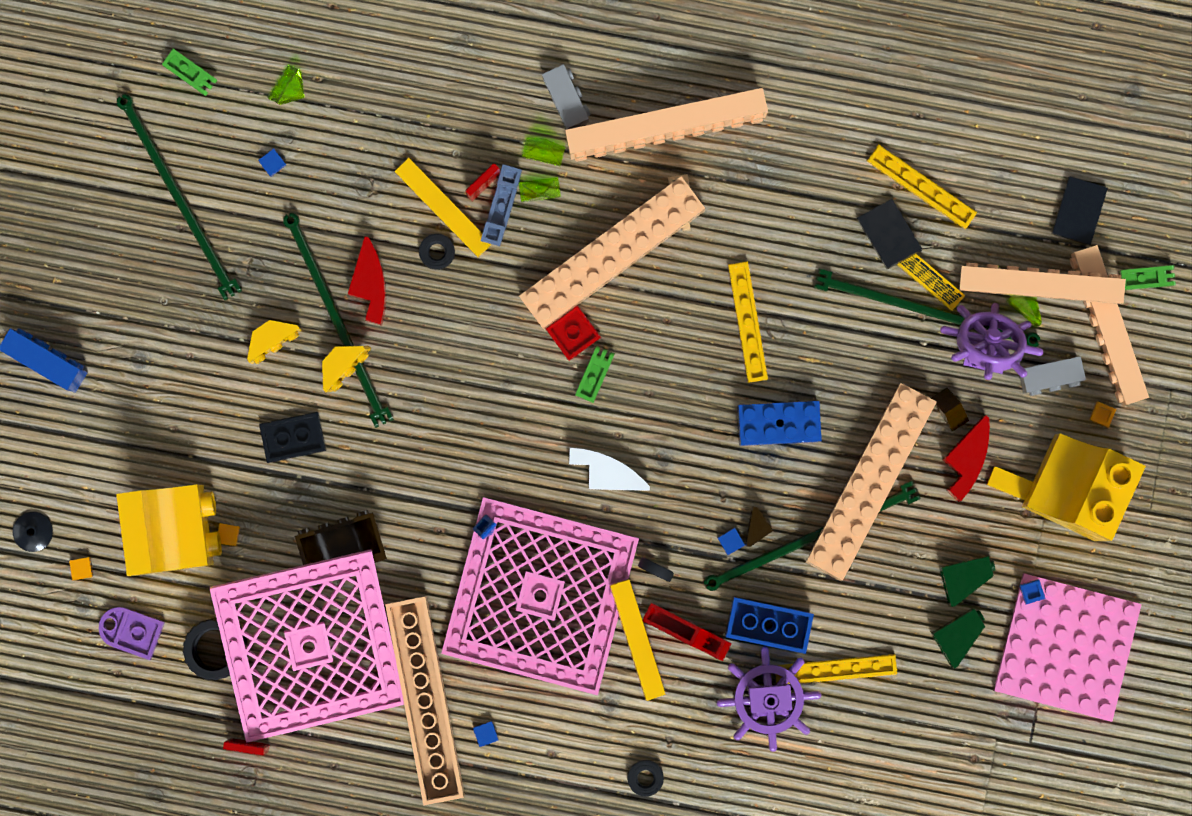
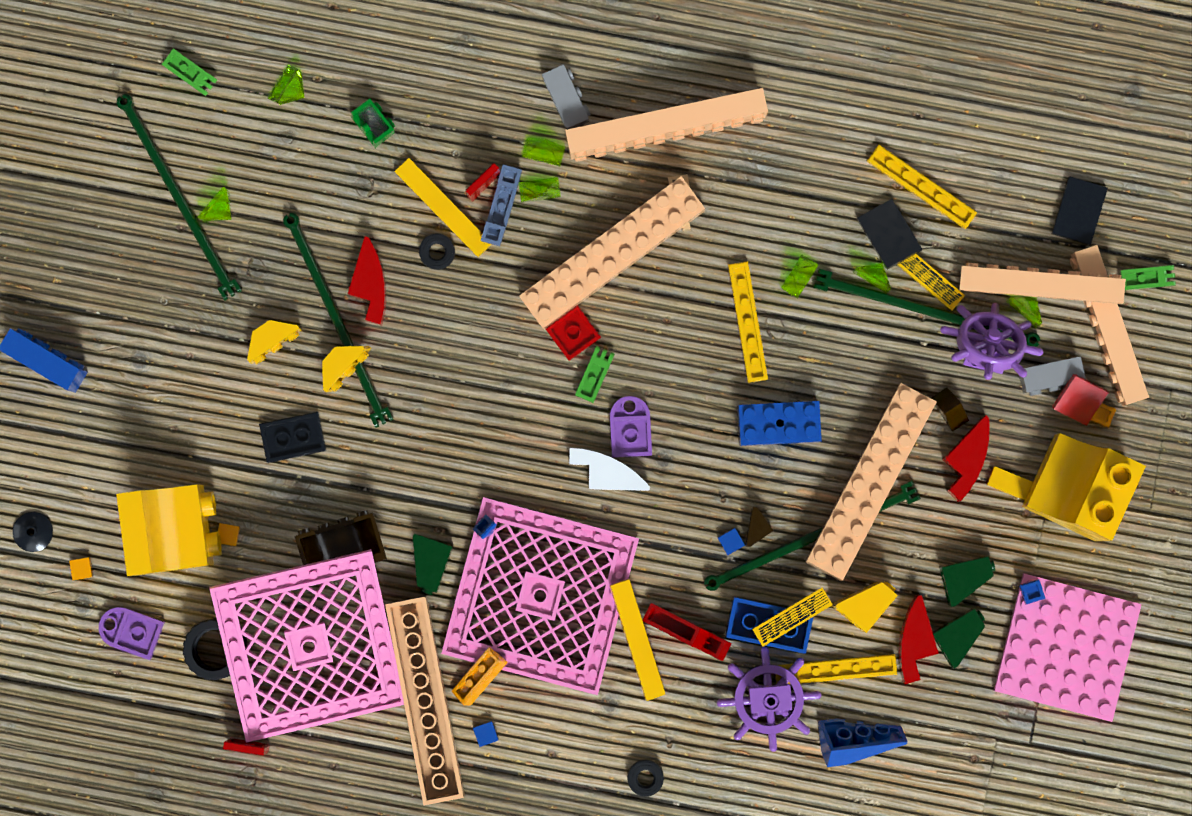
(218, 208): none -> clear neon green slope
(272, 162): blue tile -> none
(373, 123): none -> green window
(430, 562): none -> dark green slope
(479, 677): none -> light orange slope
(630, 429): none -> medium lavender tile
(656, 569): black tyre -> none
(792, 617): none -> yellow tile
(799, 276): none -> clear neon green slope
(850, 742): none -> blue wedge
(866, 605): none -> yellow slope
(875, 275): none -> clear neon green slope
(915, 640): none -> red slope
(1080, 399): none -> red tile

